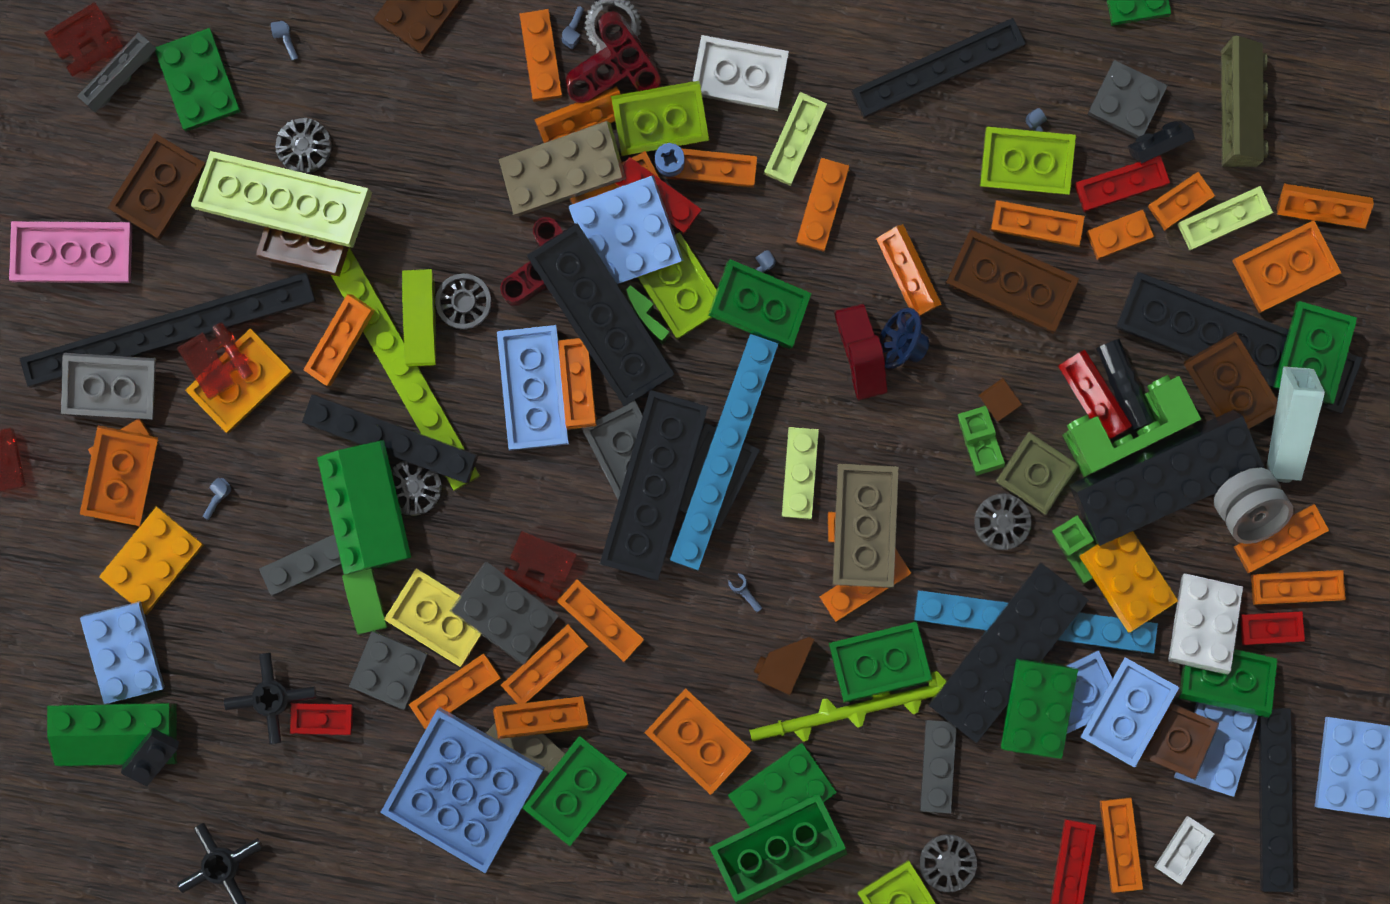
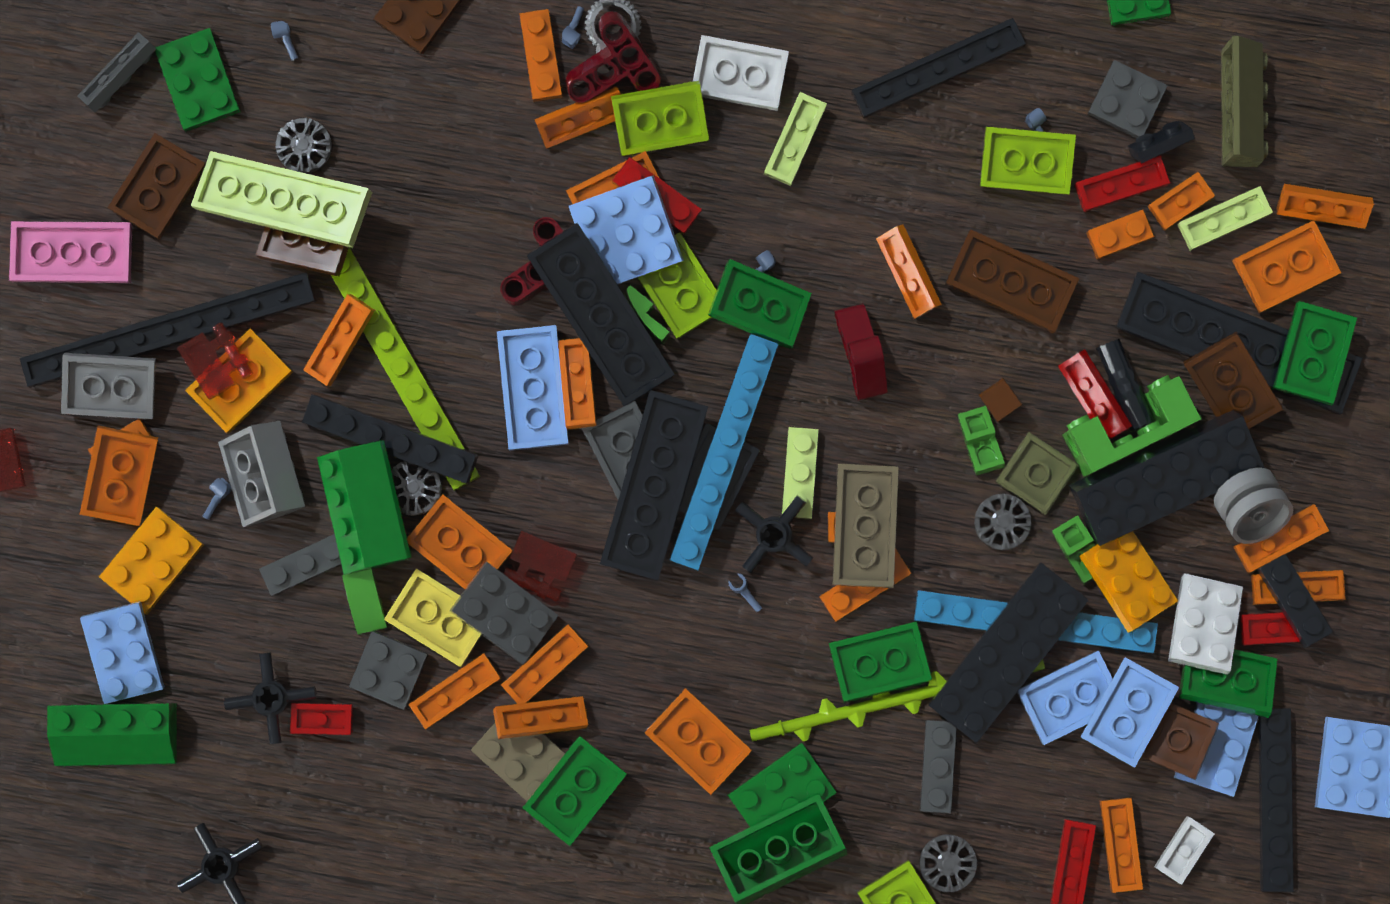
(80, 31): clear red plate -> none
(150, 757): black plate -> none
(261, 473): none -> light grey slope
(419, 317): lime slope -> none
(456, 542): none -> orange plate
(462, 790): medium blue plate -> none
(463, 301): flat silver wheel -> none
(562, 169): dark tan plate -> none
(600, 620): orange plate -> none
(667, 165): medium blue wheel -> none
(718, 168): orange plate -> none
(762, 534): none -> black bar
(783, 665): reddish brown slope -> none
(822, 204): orange plate -> none
(906, 341): dark blue wheel -> none
(1037, 223): orange plate -> none
(1039, 708): green plate -> none
(1294, 423): light aqua slope -> none
(1295, 601): none -> black plate

